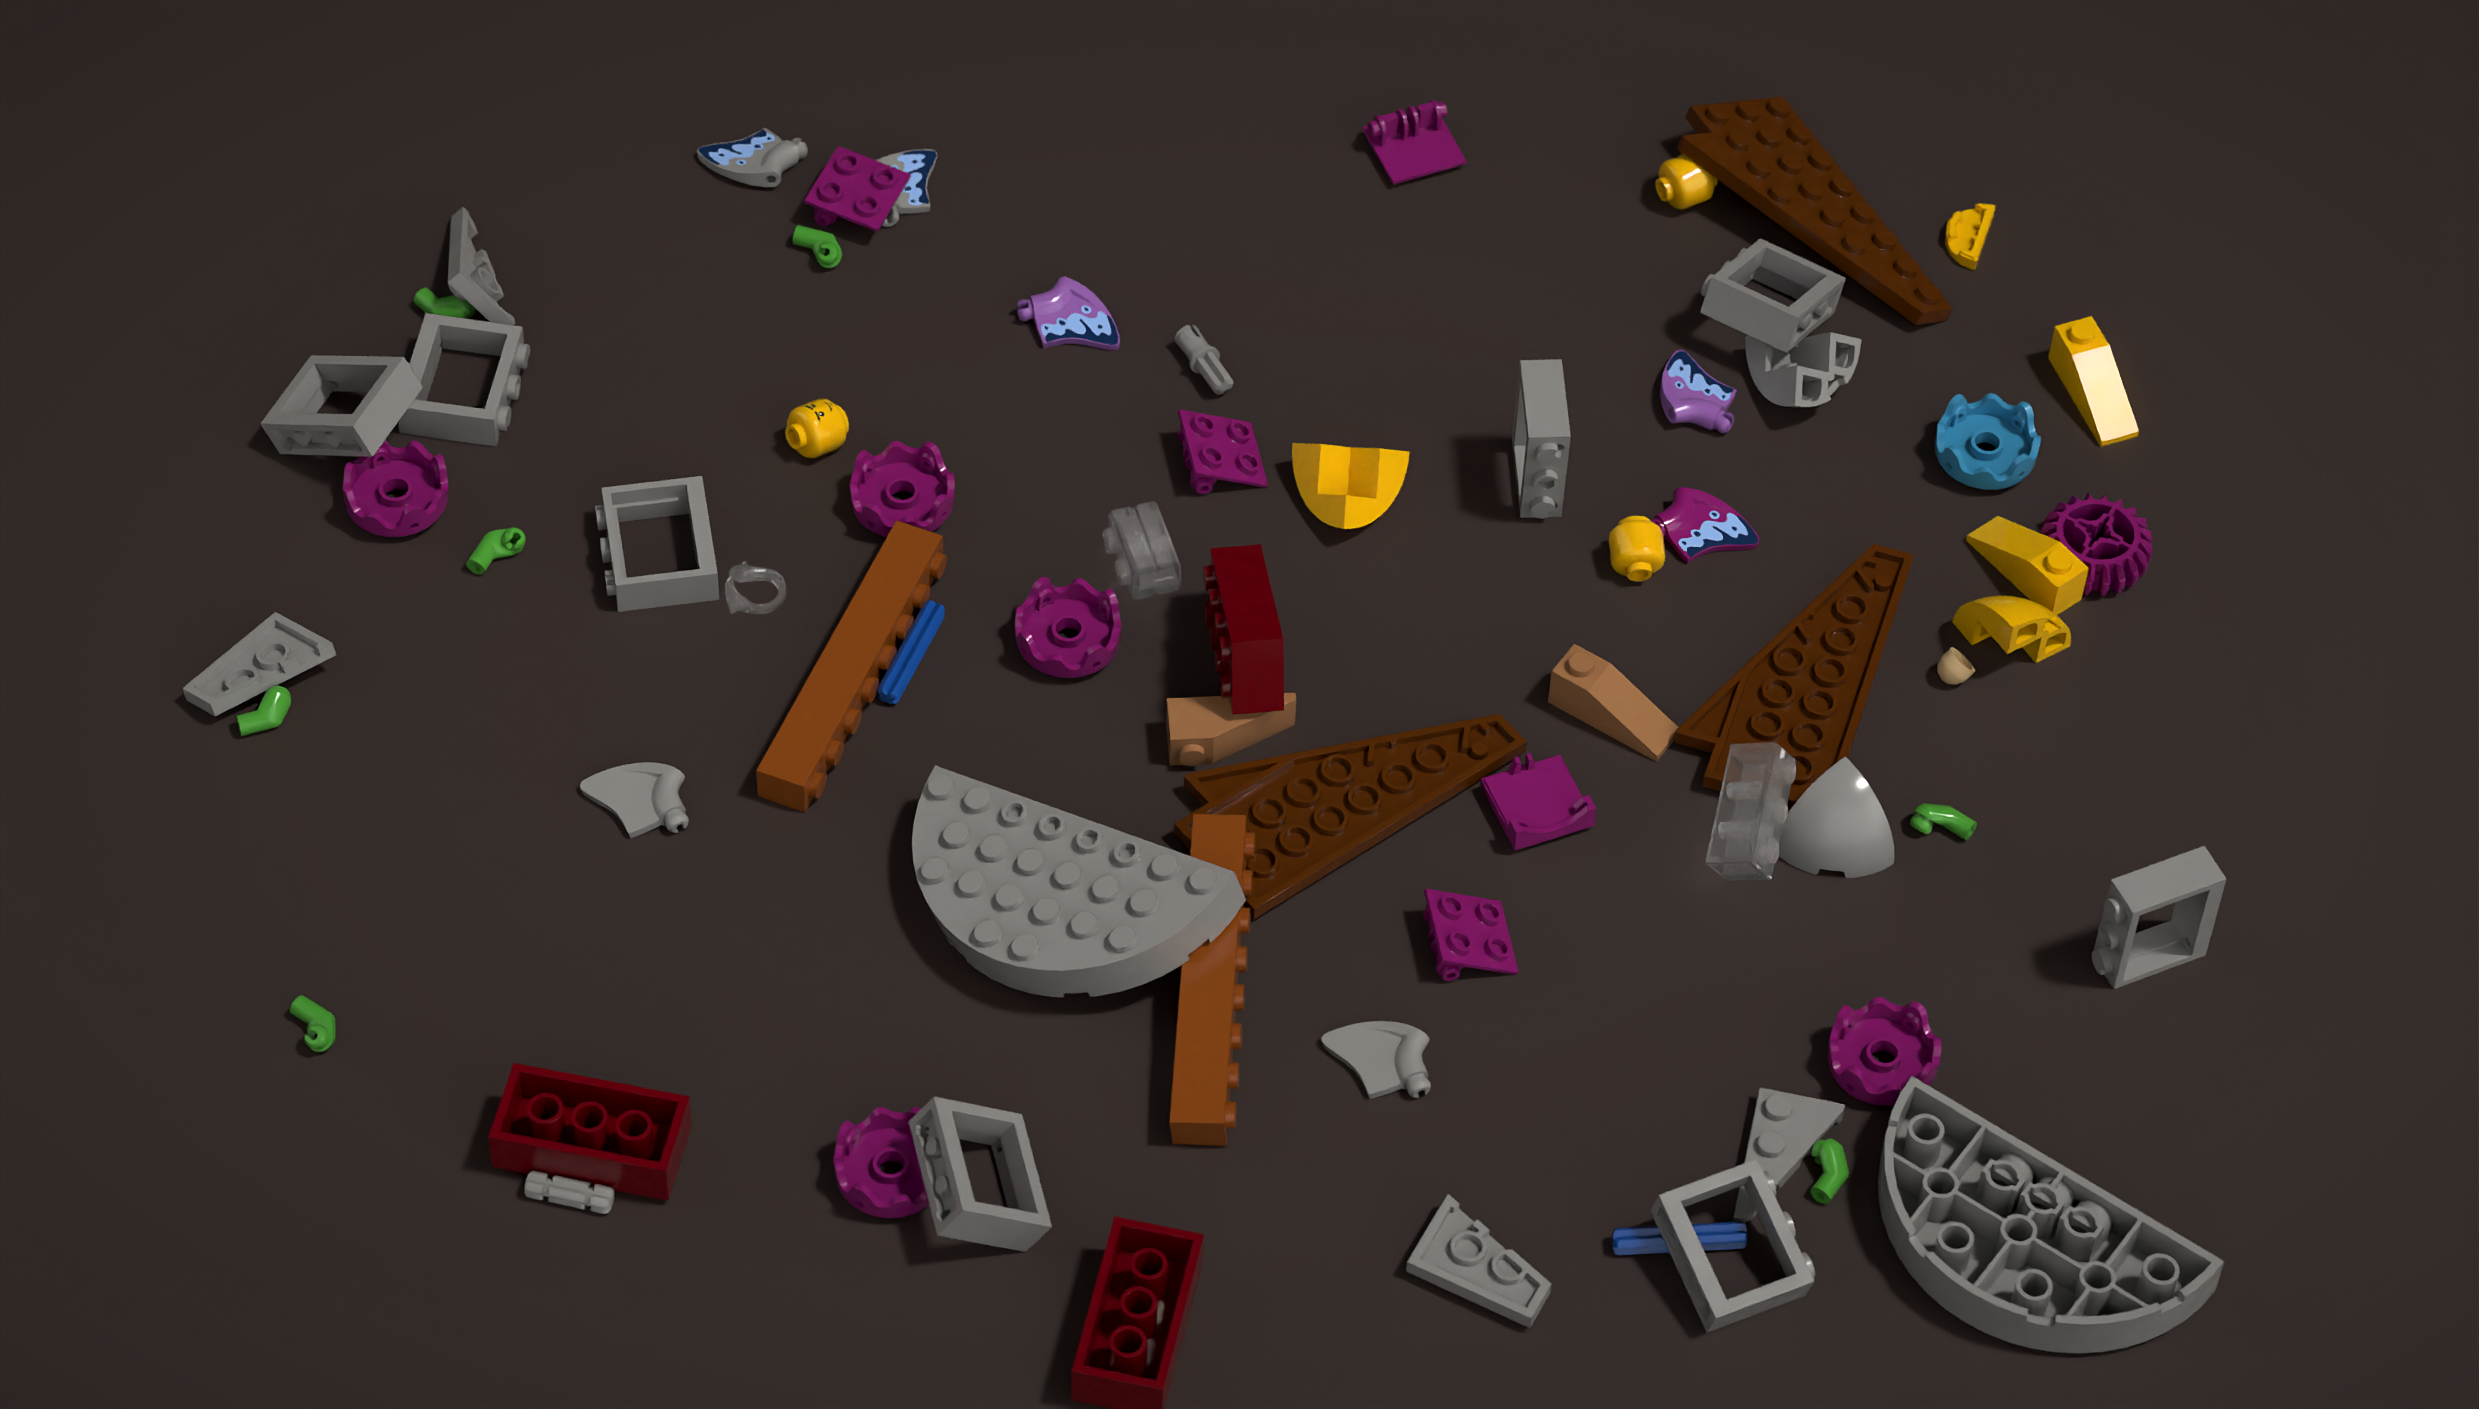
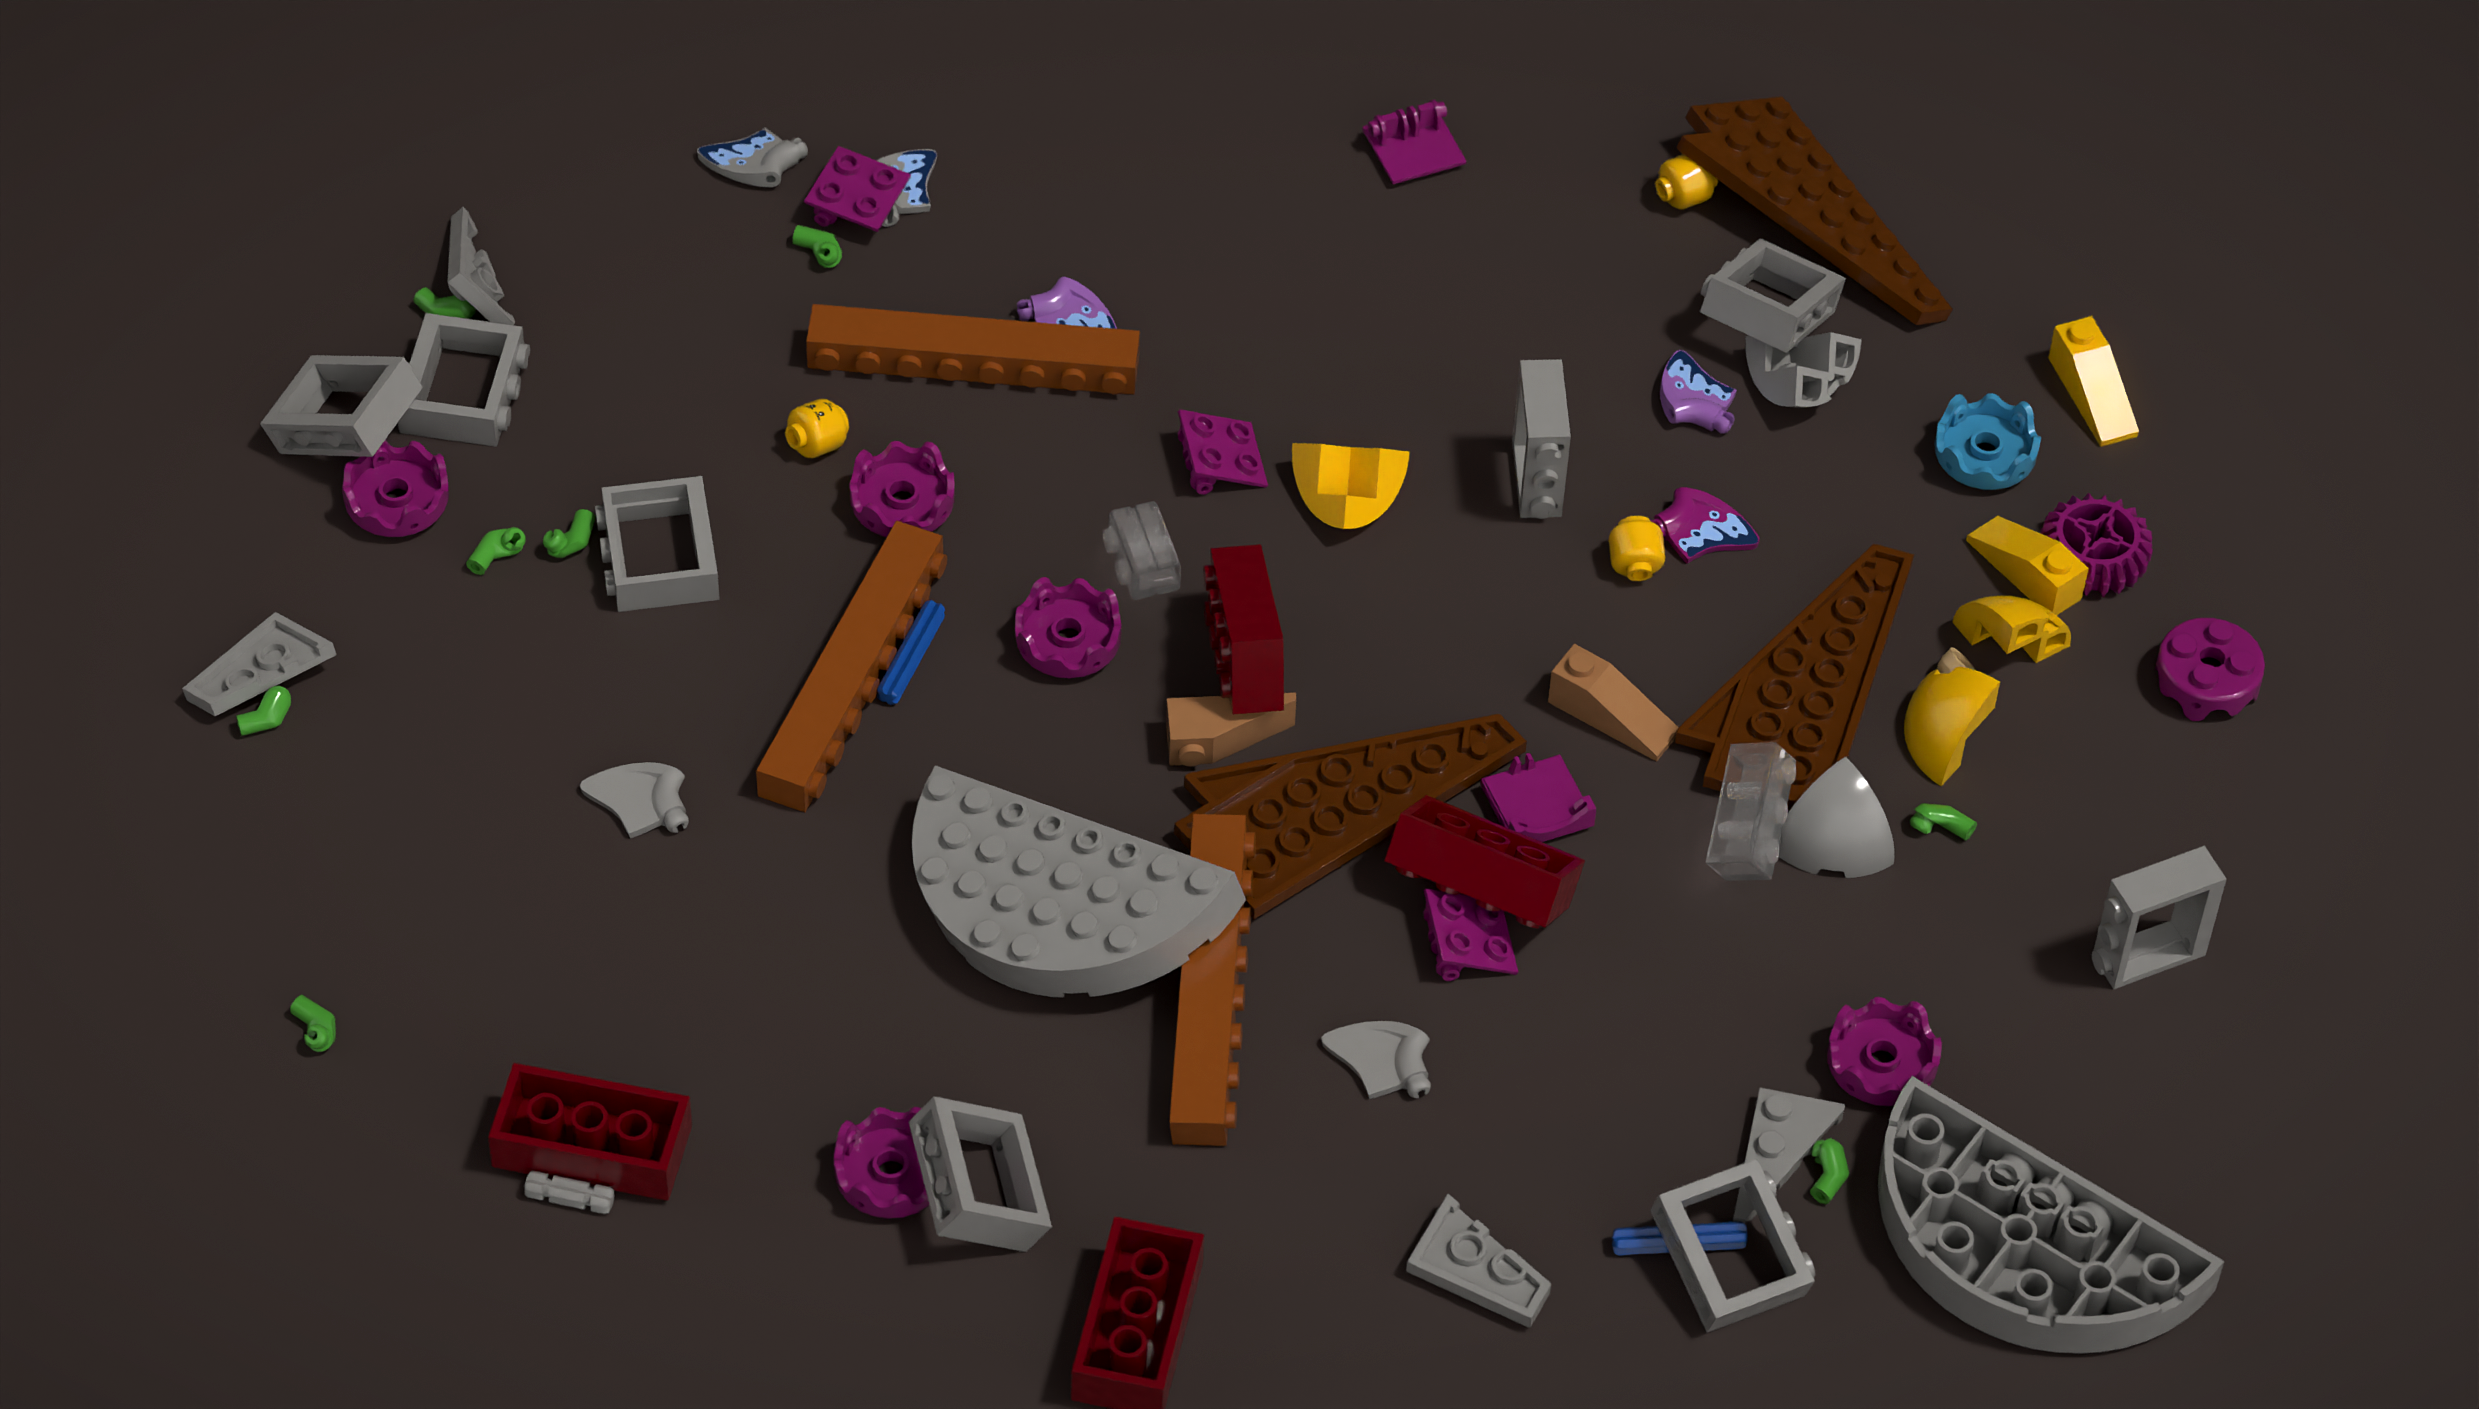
(564, 544): none -> bright green arm
(746, 573): clear piece -> none
(973, 349): none -> dark orange brick
(1203, 358): light grey axle -> none
(1484, 862): none -> dark red brick
(1944, 715): none -> yellow brick
(1967, 234): yellow tile -> none
(2201, 686): none -> magenta plate

